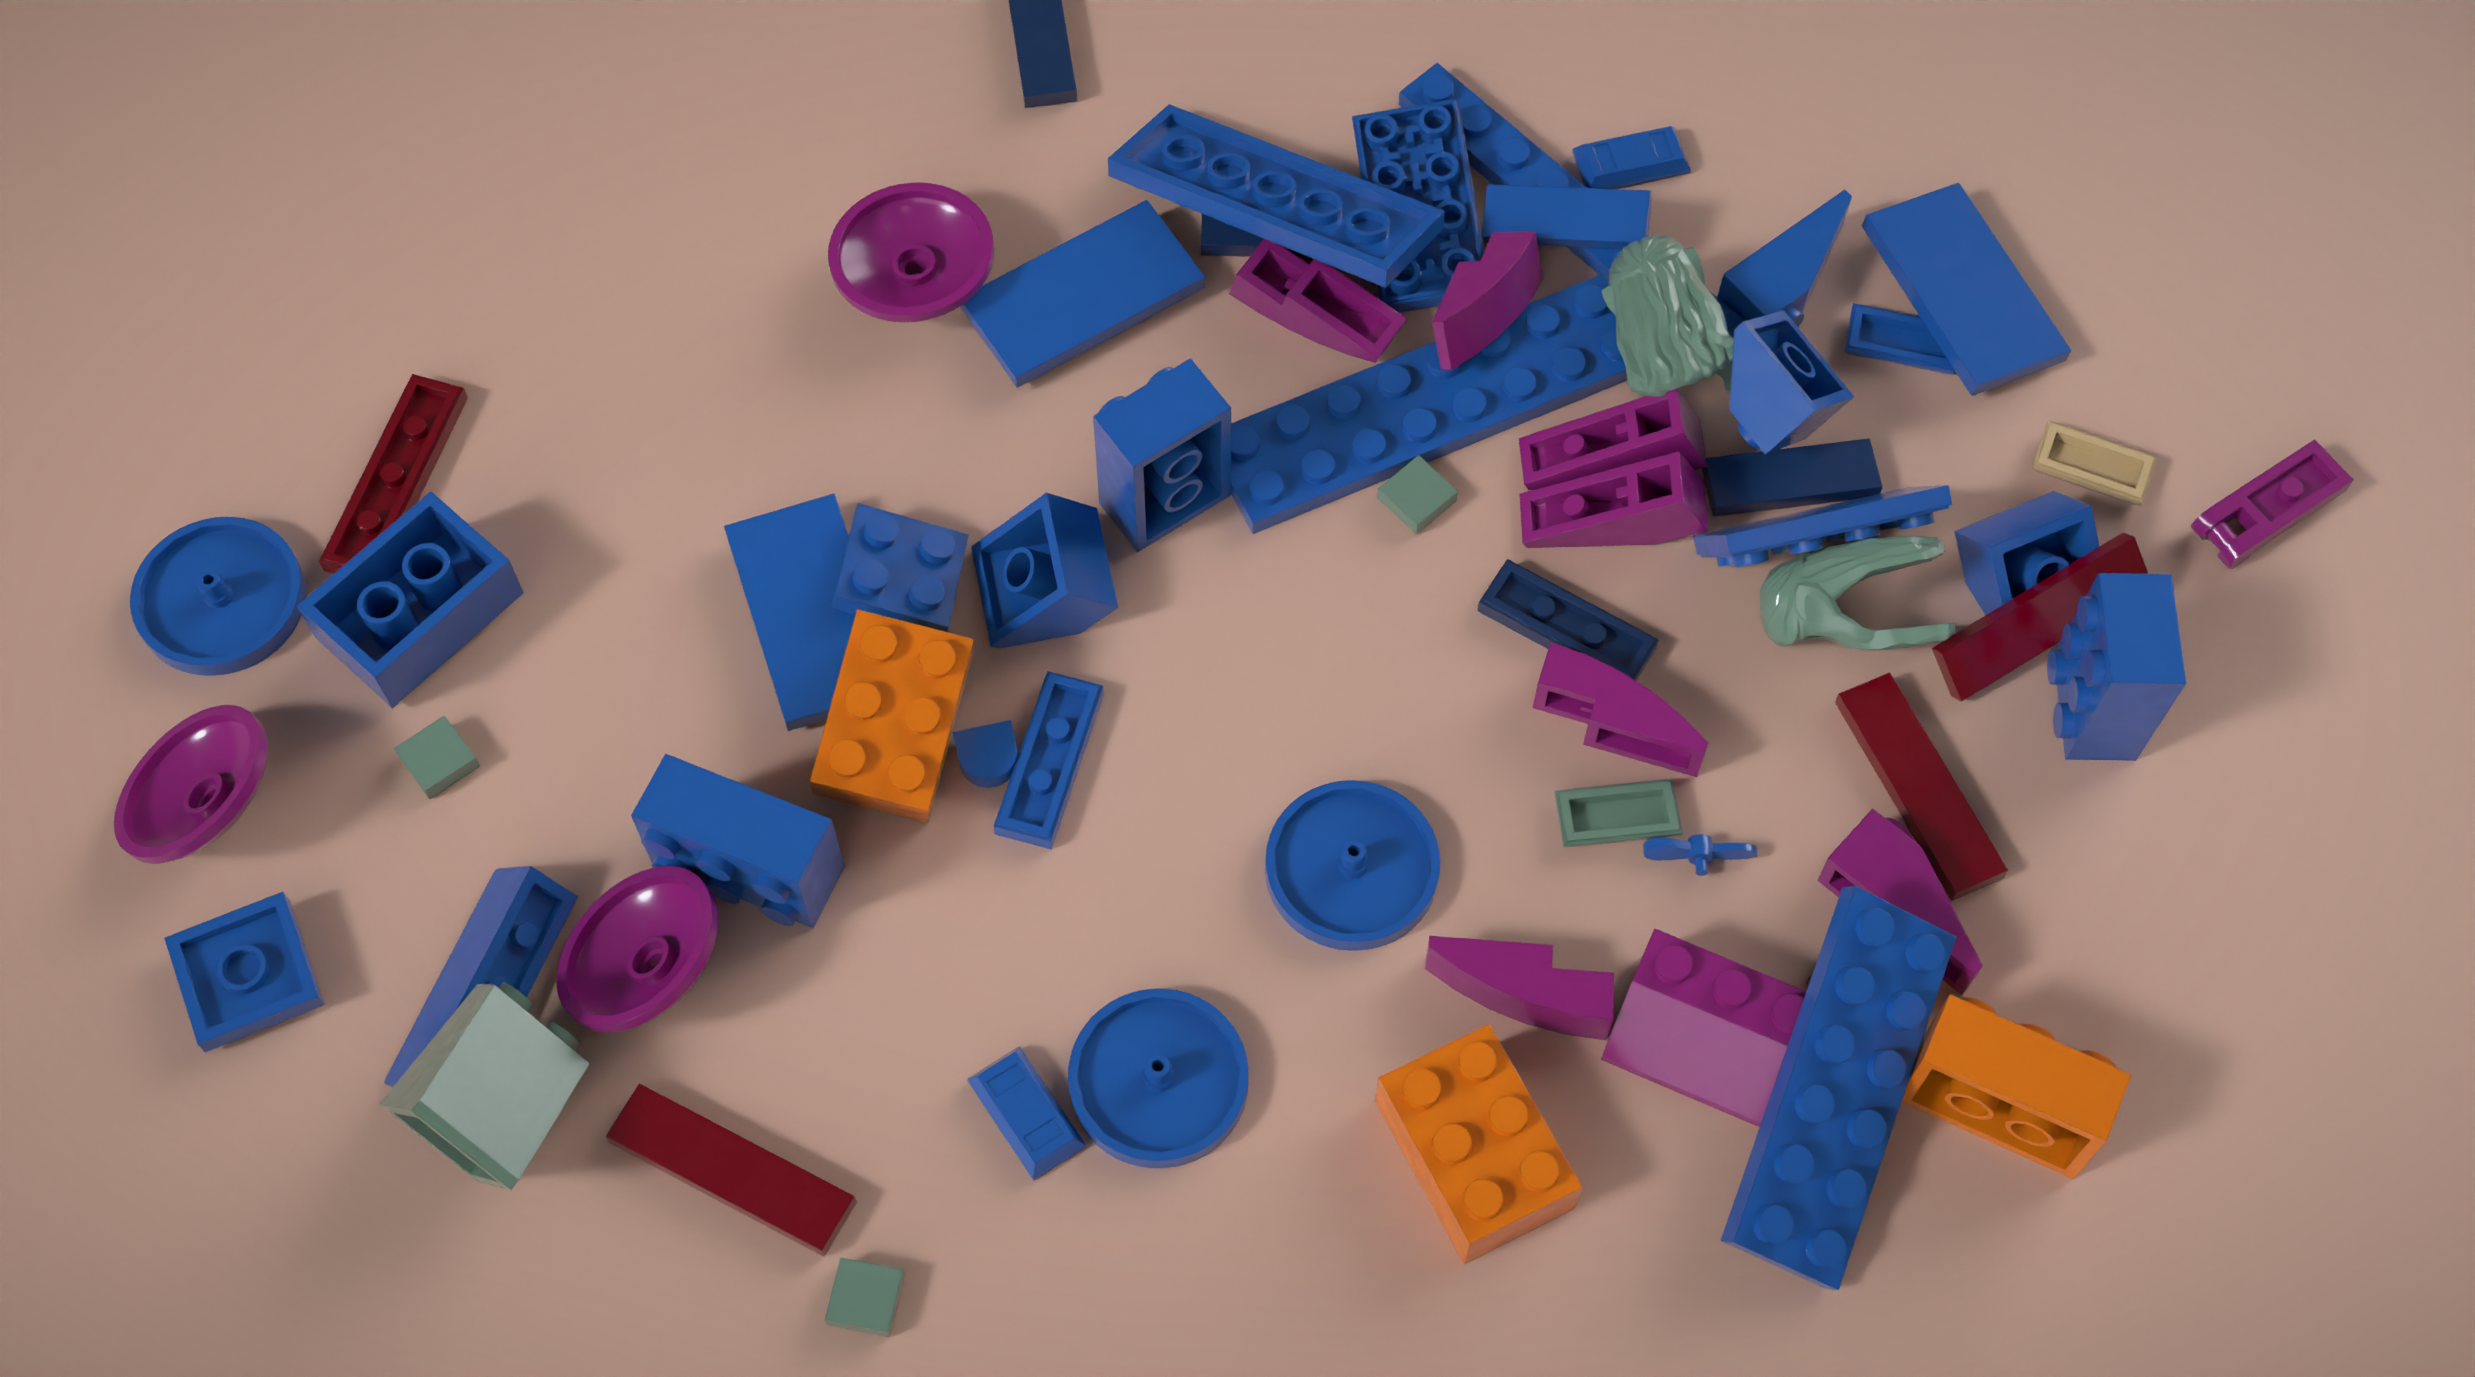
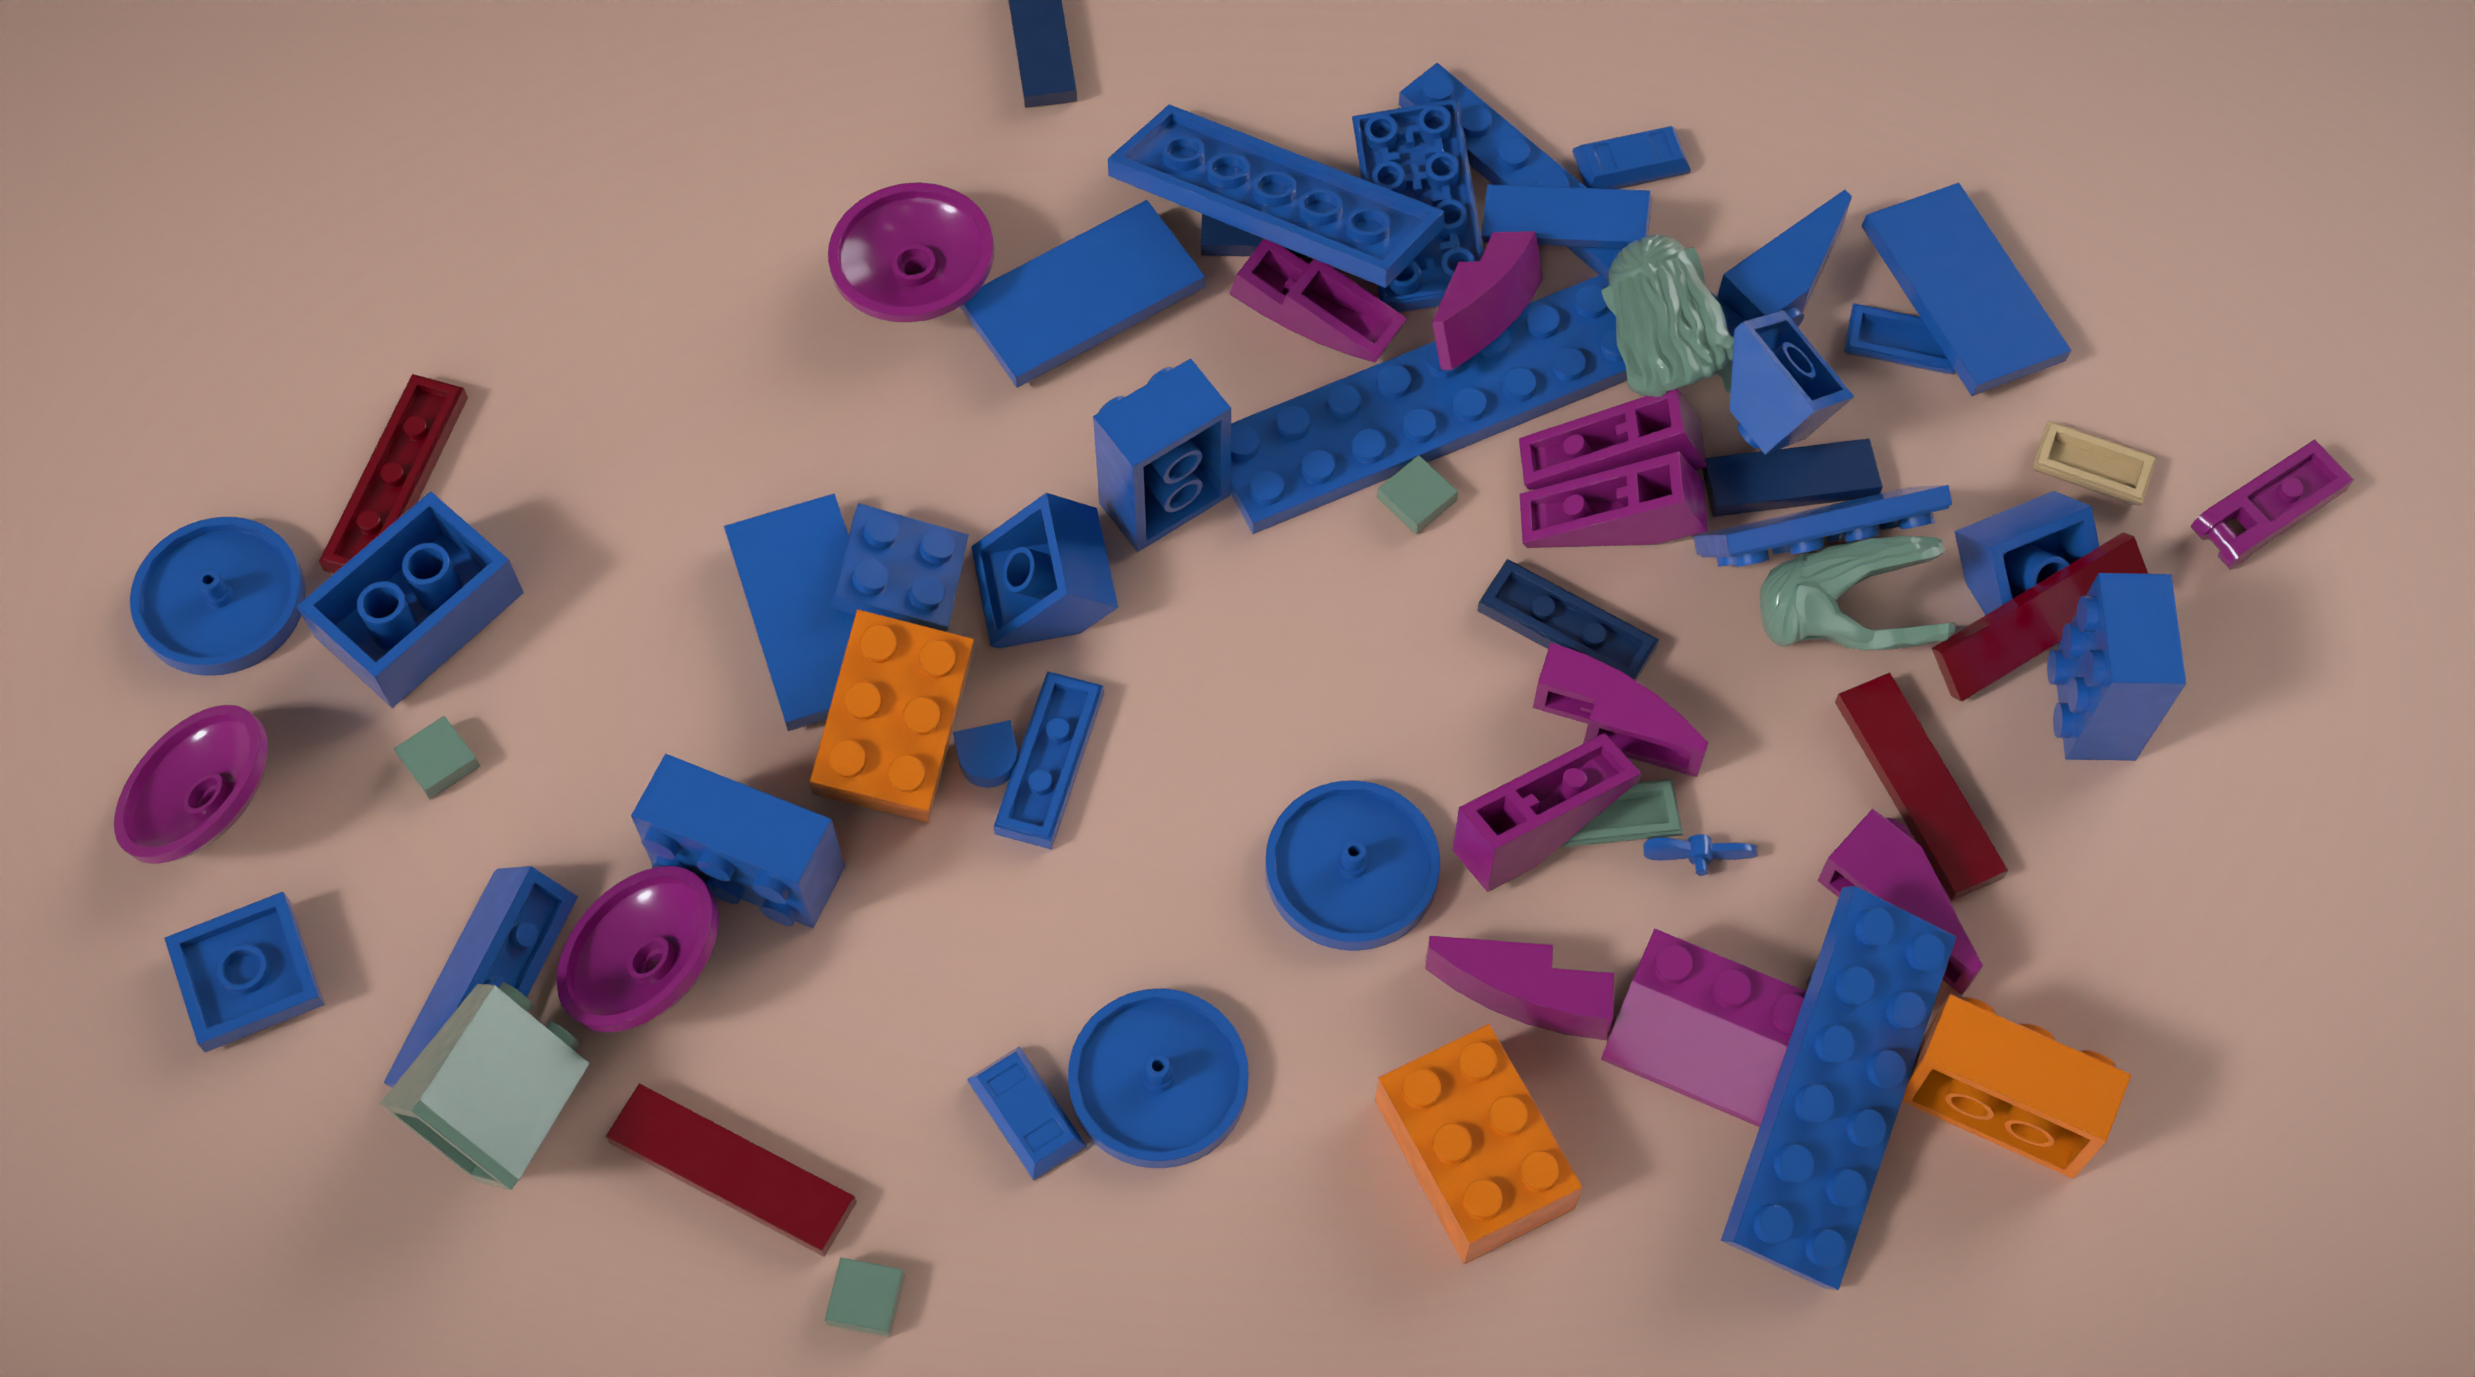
(1540, 811): none -> magenta slope

